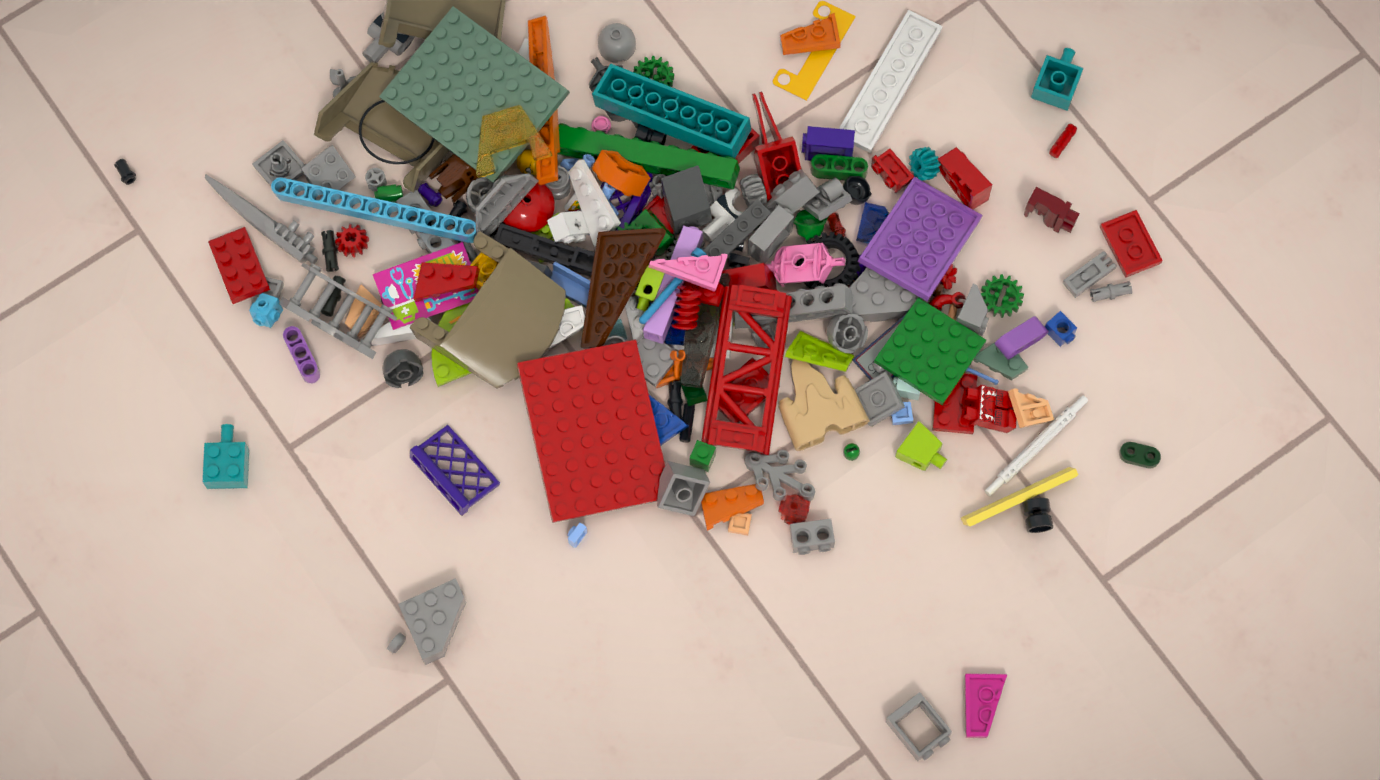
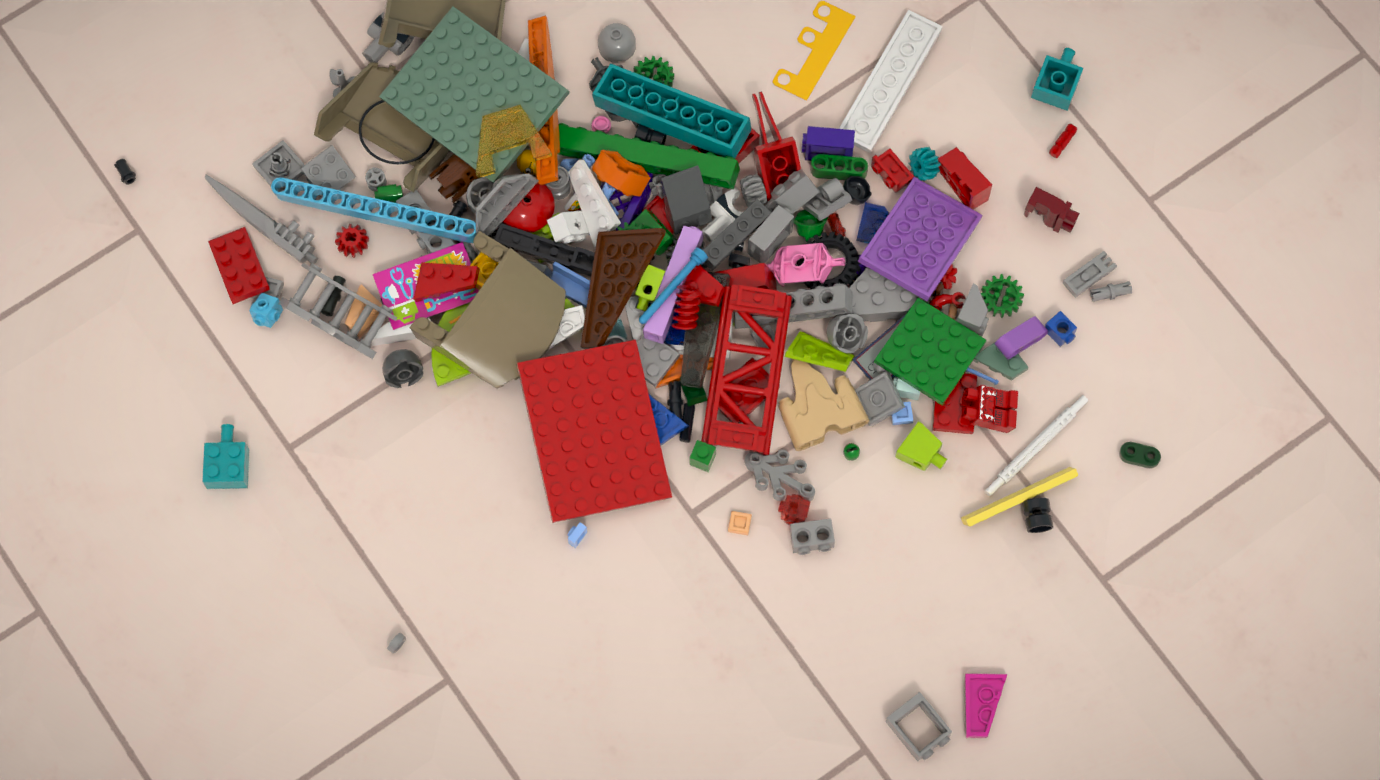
(297, 346): medium lavender beam -> none
(329, 251): pearl dark grey pin -> none
(429, 194): dark purple pin -> none
(434, 618): light grey brick -> none
(441, 481): dark purple fence -> none
(673, 355): orange hand -> none
(681, 488): light grey slope -> none
(700, 270): bright pink wing -> none
(725, 503): orange wing -> none
(815, 37): orange wing -> none
(1030, 409): light nougat wing -> none
(1131, 243): red plate -> none

